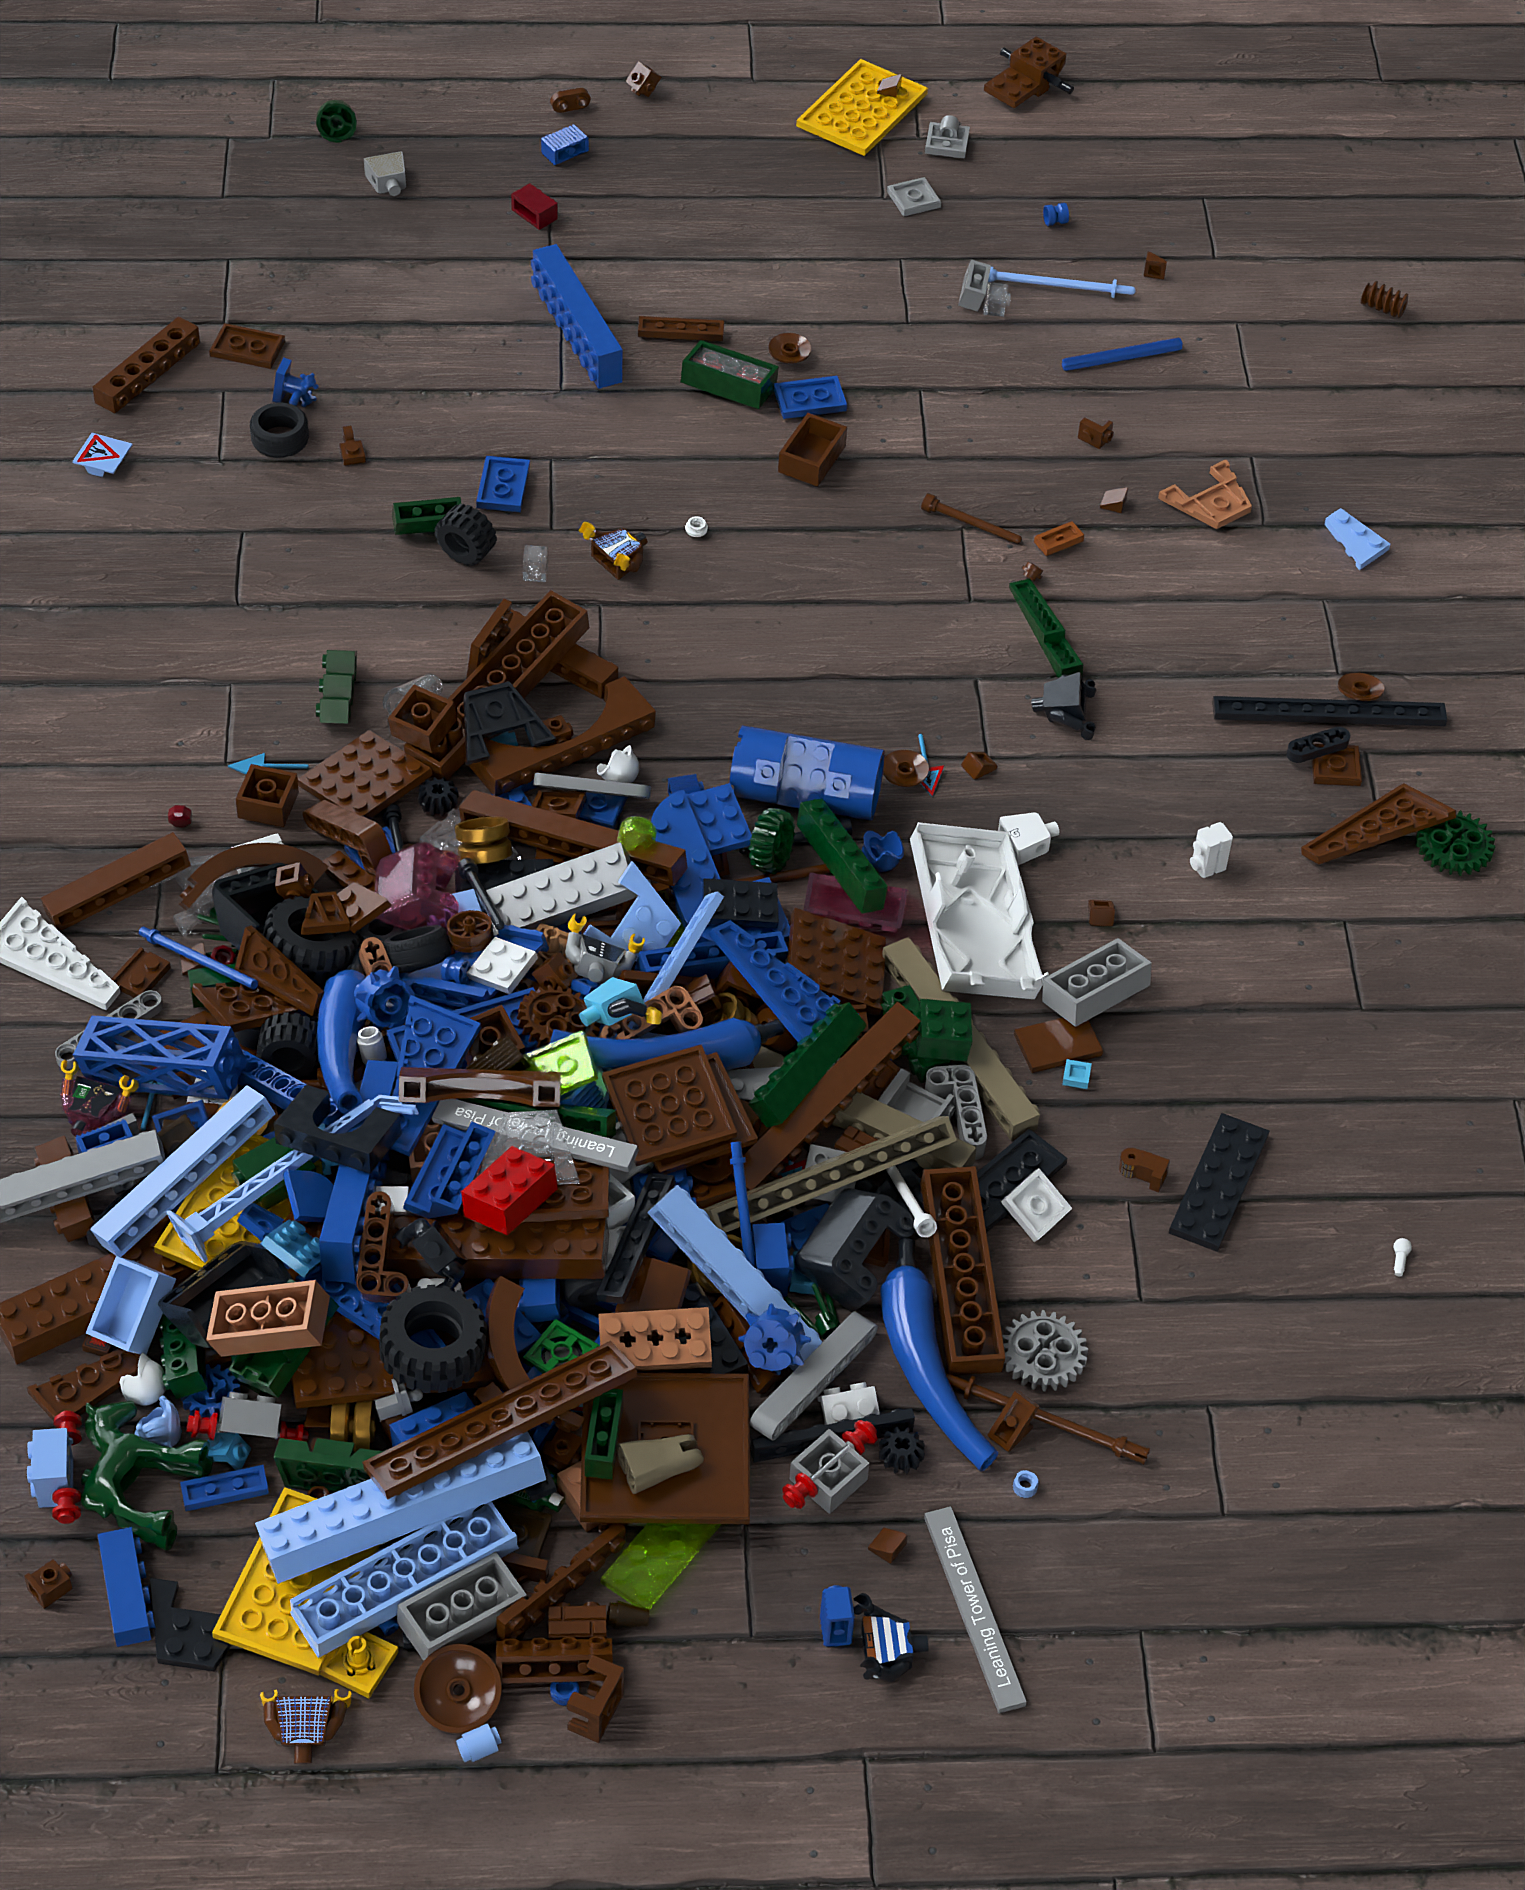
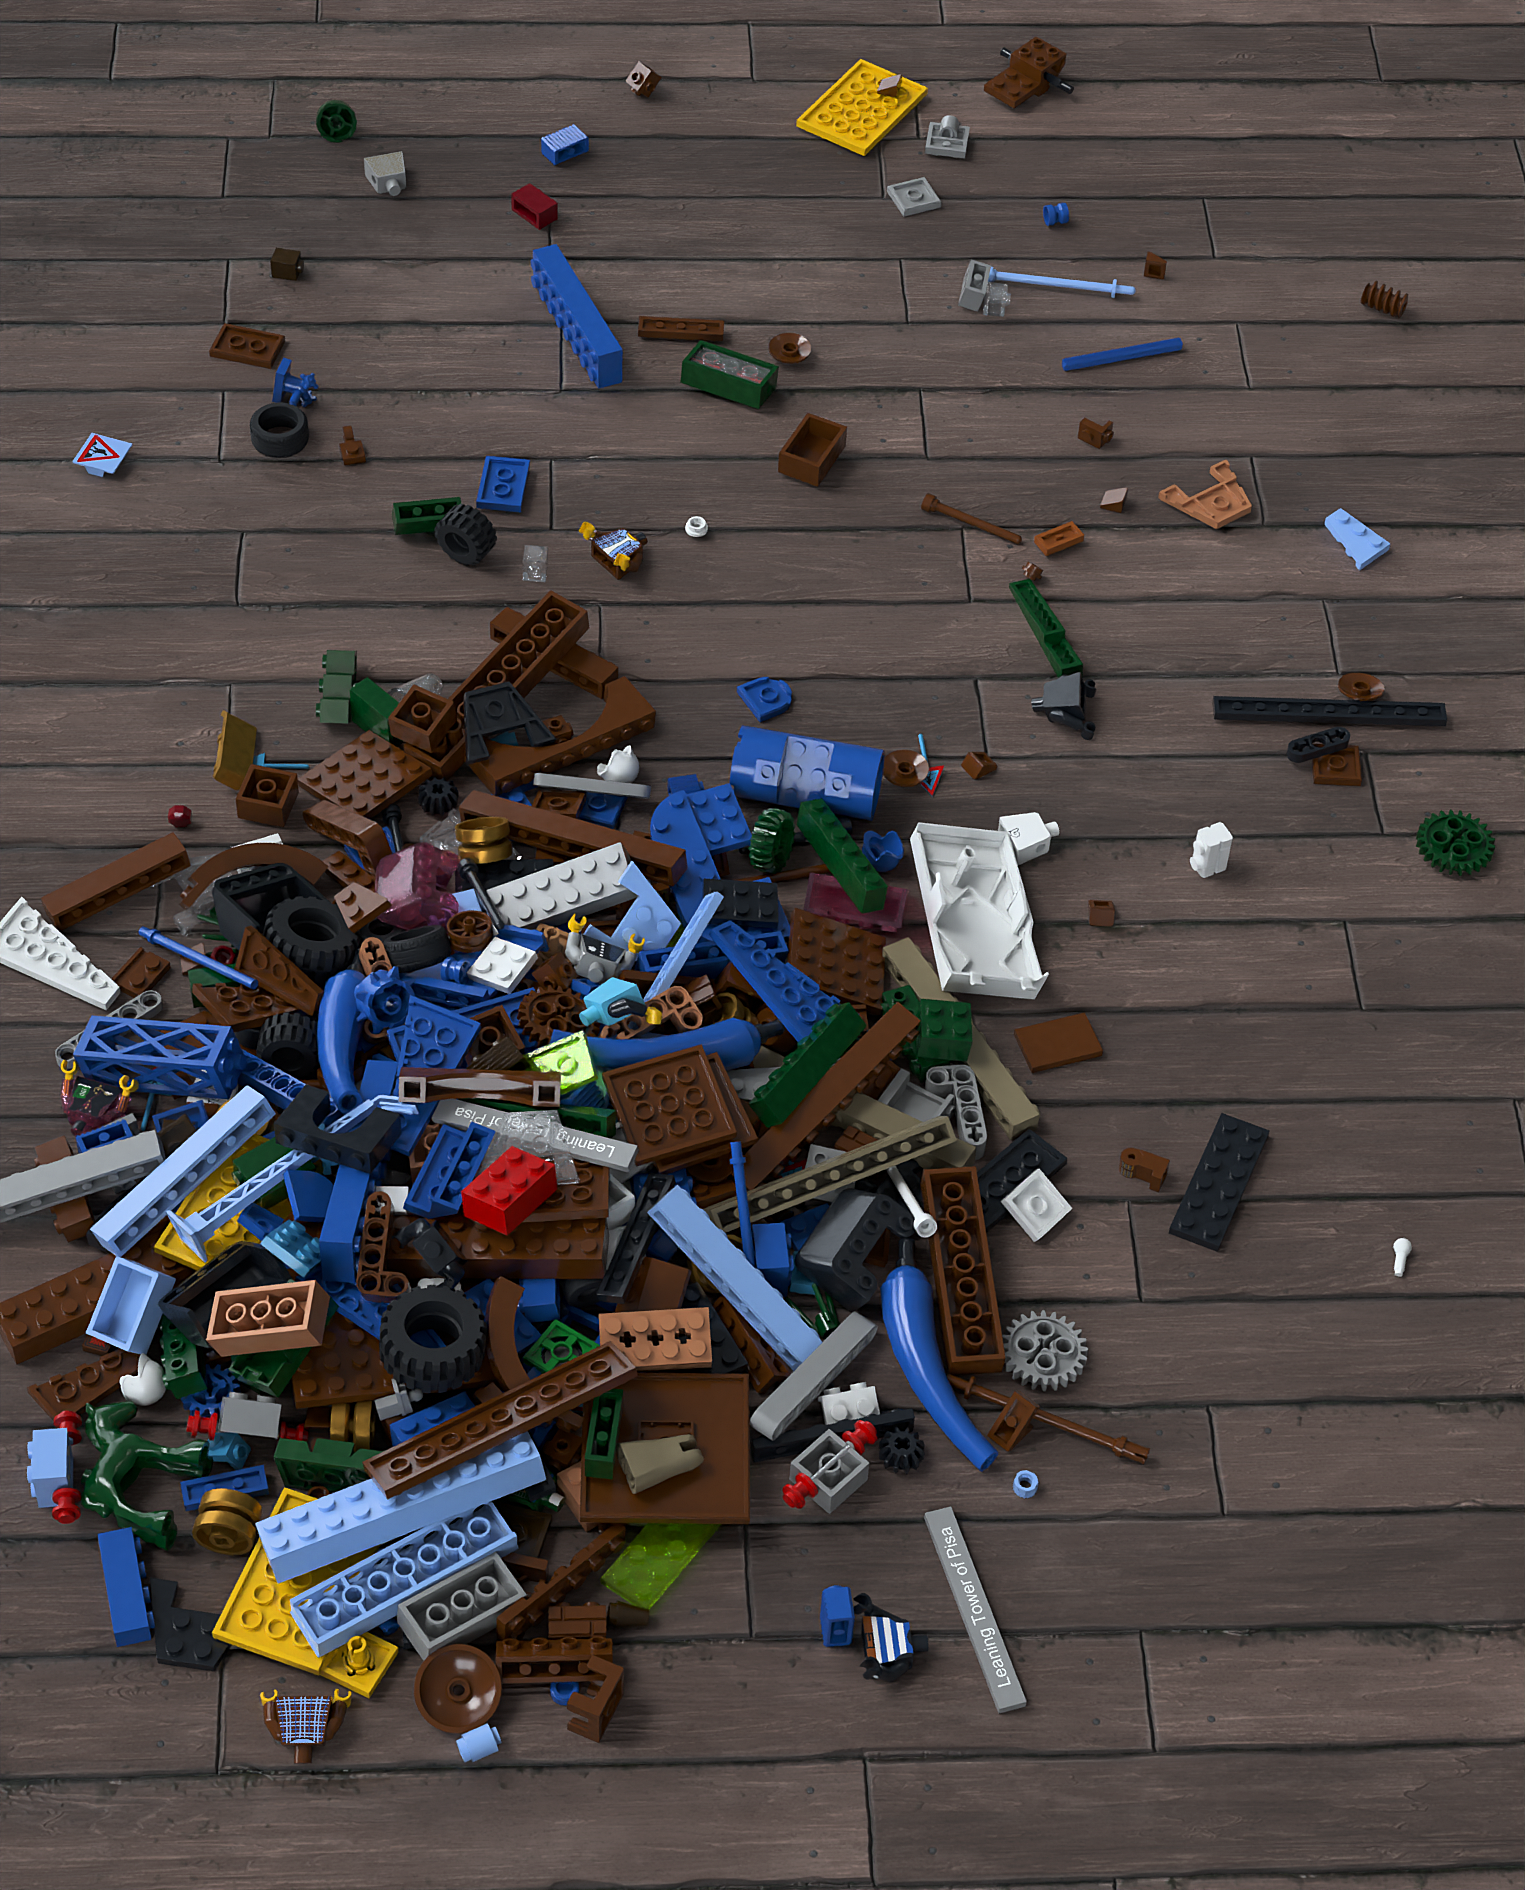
(49, 1582): reddish brown brick -> none
(146, 364): reddish brown brick -> none
(161, 1425): light blue hair -> none
(227, 1521): none -> pearl gold wheel
(235, 751): none -> pearl gold piece
(286, 264): none -> dark brown brick
(293, 881): reddish brown brick -> none
(325, 915): reddish brown wing -> none
(371, 1044): white brick -> none
(372, 708): none -> dark green brick
(491, 635): reddish brown plate -> none
(572, 99): reddish brown plate -> none
(636, 831): clear neon green hair -> none
(766, 697): none -> blue tile
(774, 1339): blue brick -> none
(810, 396): blue plate -> none
(888, 1544): reddish brown slope -> none
(1076, 1074): medium azure plate -> none
(1096, 982): light grey brick -> none
(1387, 818): reddish brown wing -> none

